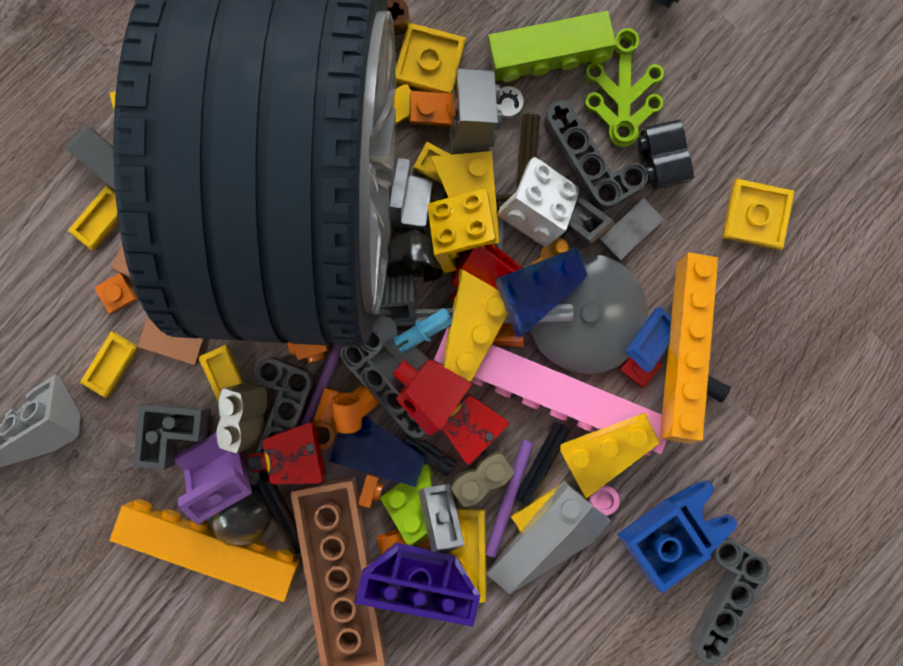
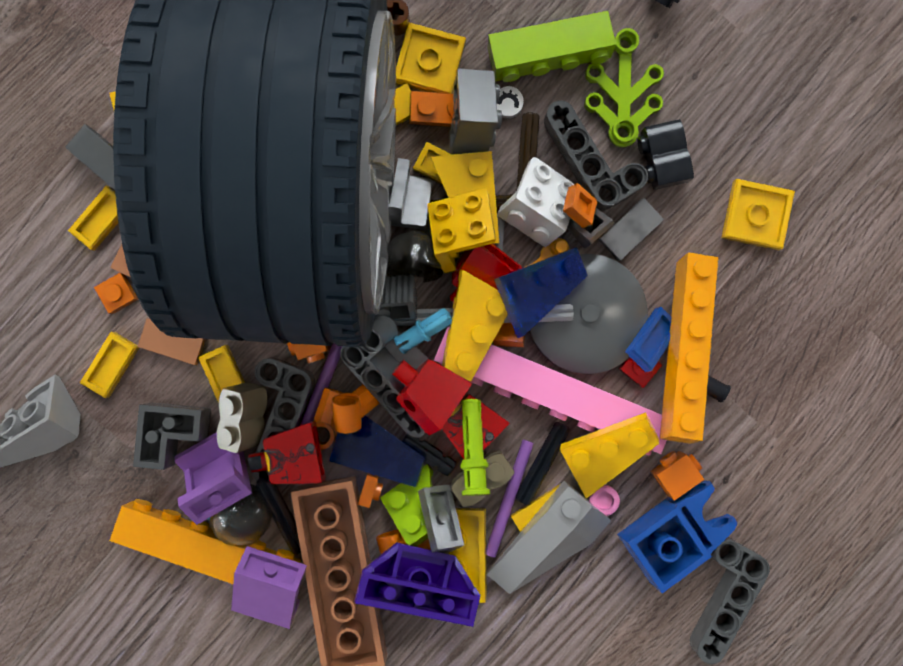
(267, 587): none -> medium lavender panel
(474, 462): none -> lime pin
(580, 205): none -> orange plate
(677, 473): none -> orange brick

